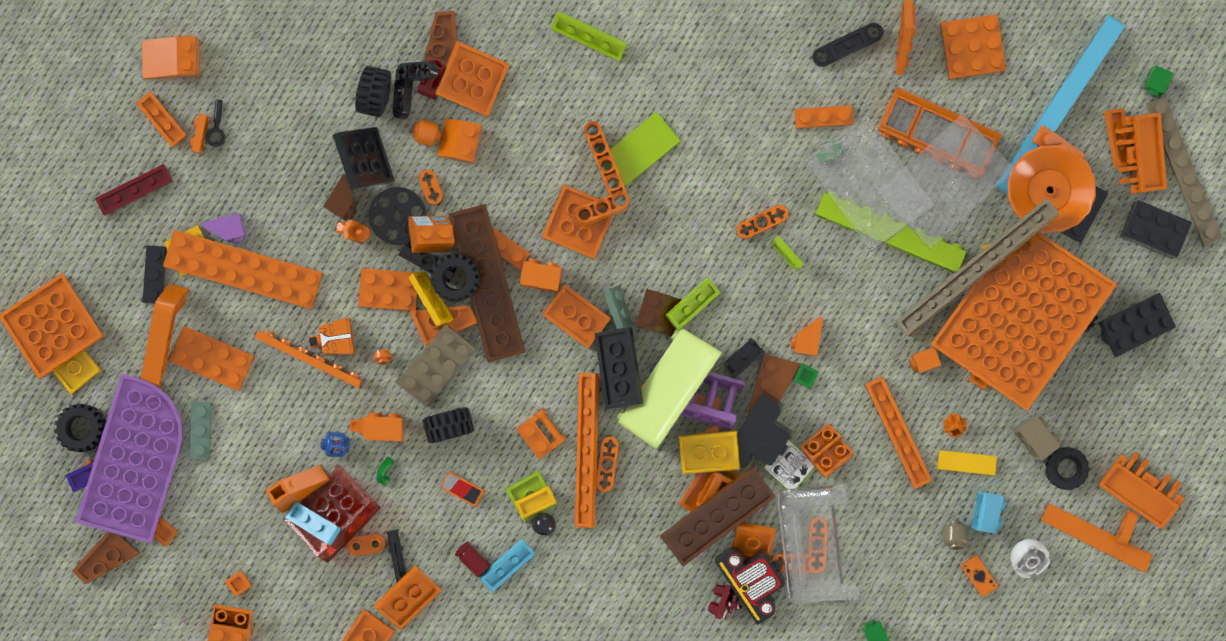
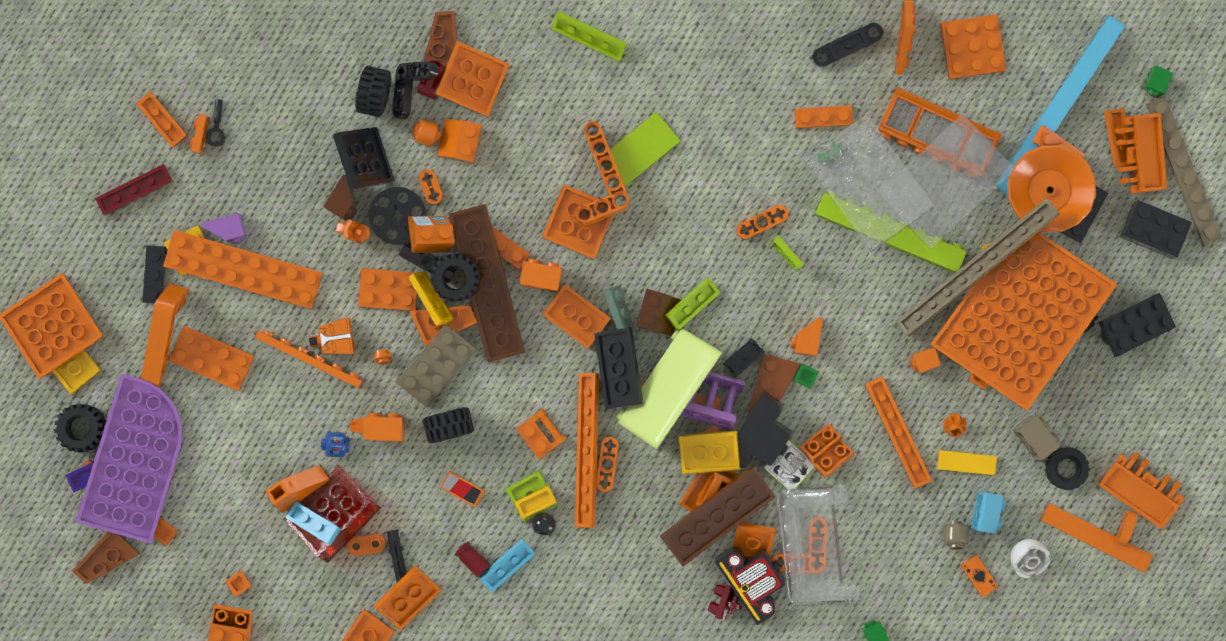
(171, 57): orange slope -> none
(200, 430): sand green plate -> none
(383, 469): green arm -> none

